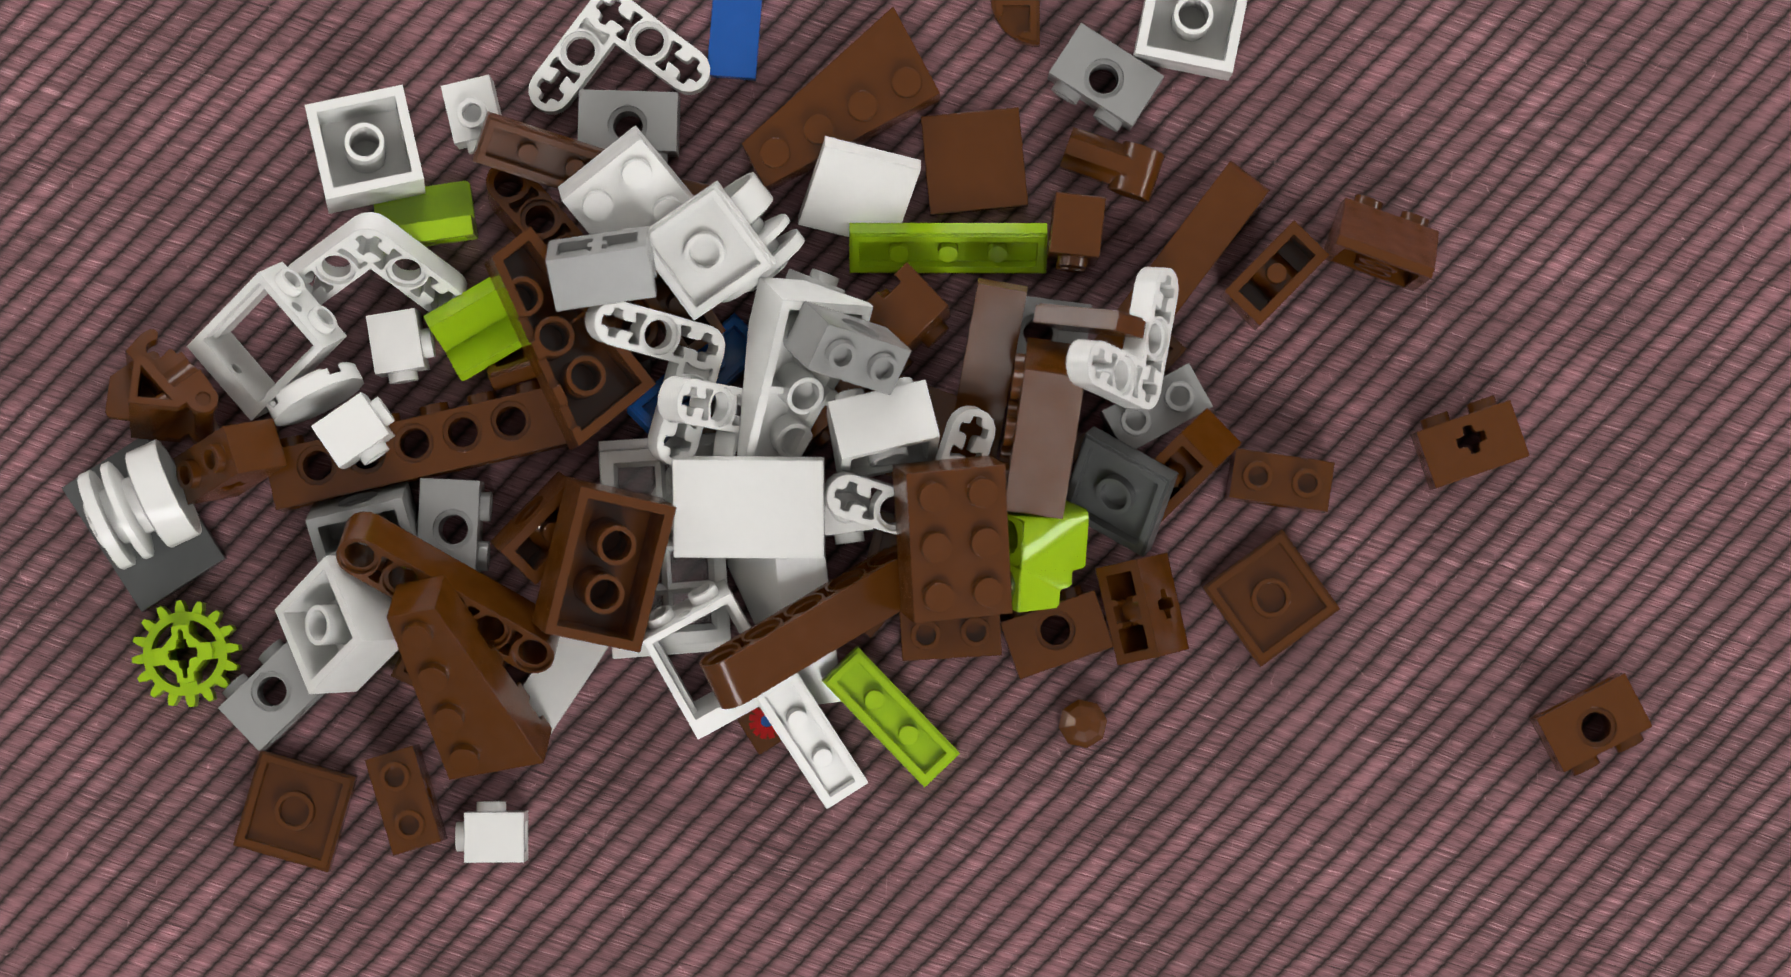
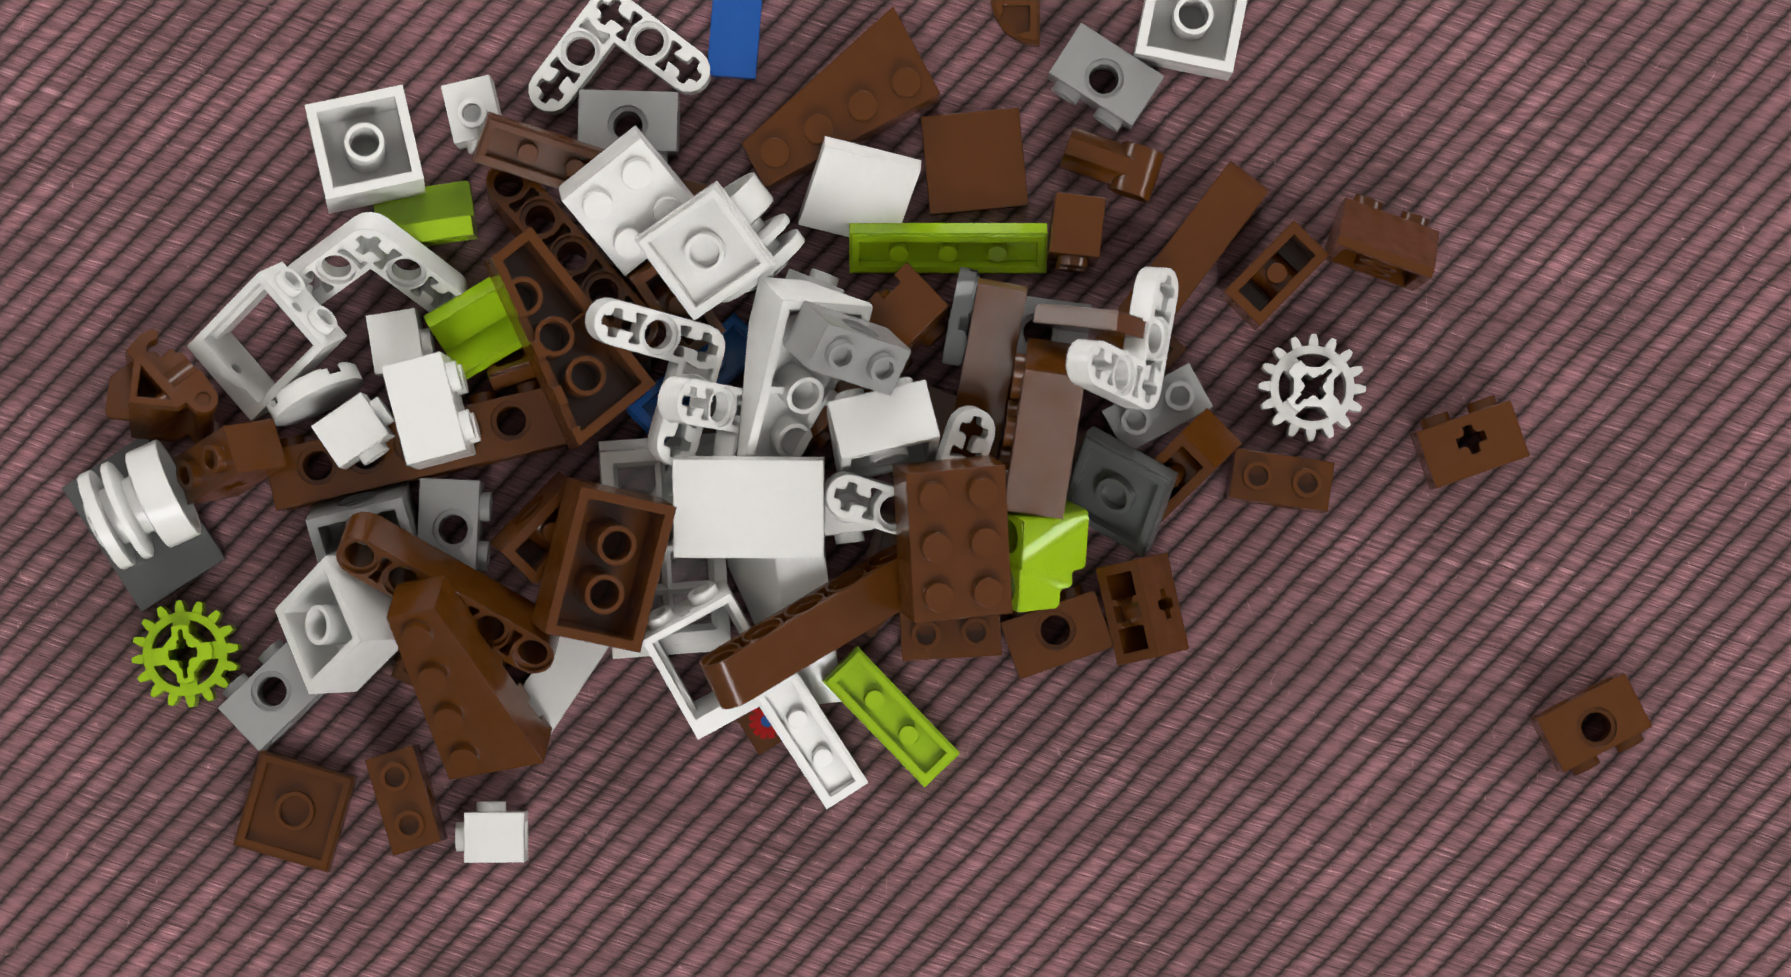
(430, 410): none -> white brick
(601, 268): light grey hinge -> none
(960, 316): none -> dark grey tile
(1082, 723): reddish brown tile -> none
(1270, 598): reddish brown tile -> none
(1328, 404): none -> white gear

